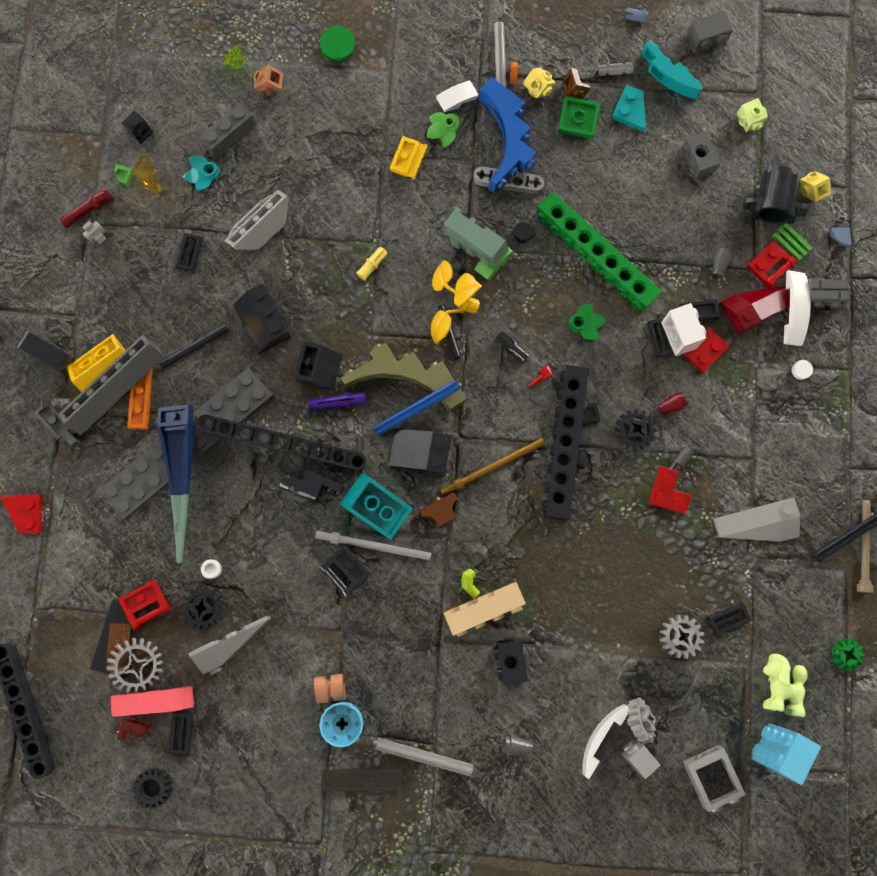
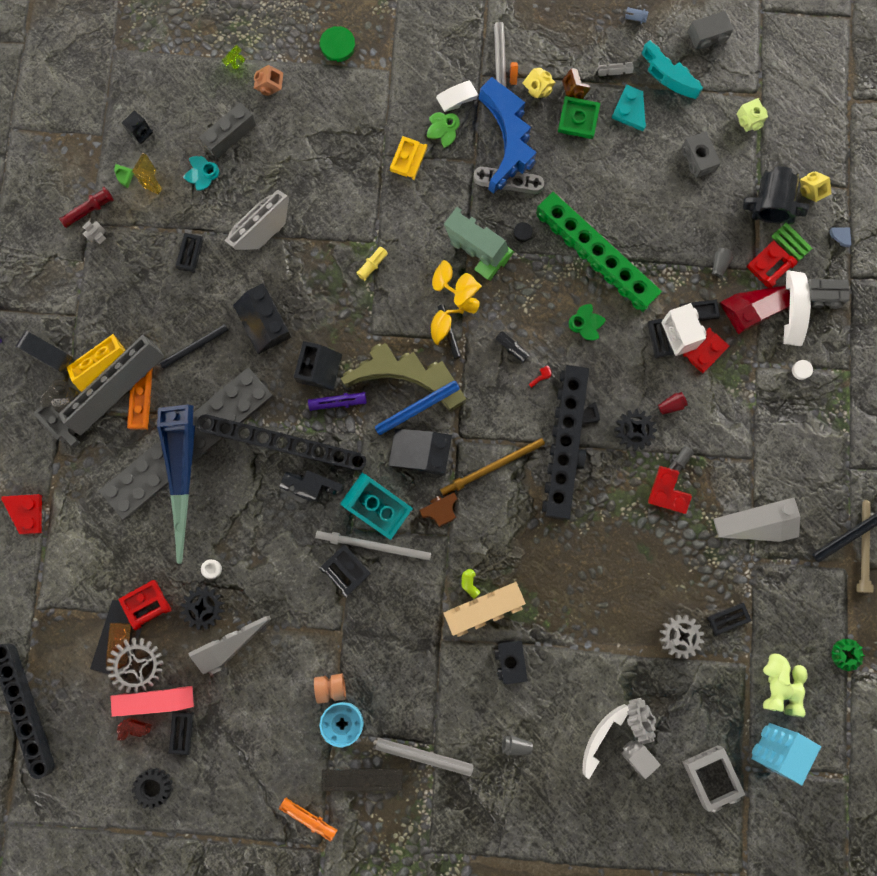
(311, 821): none -> orange pin

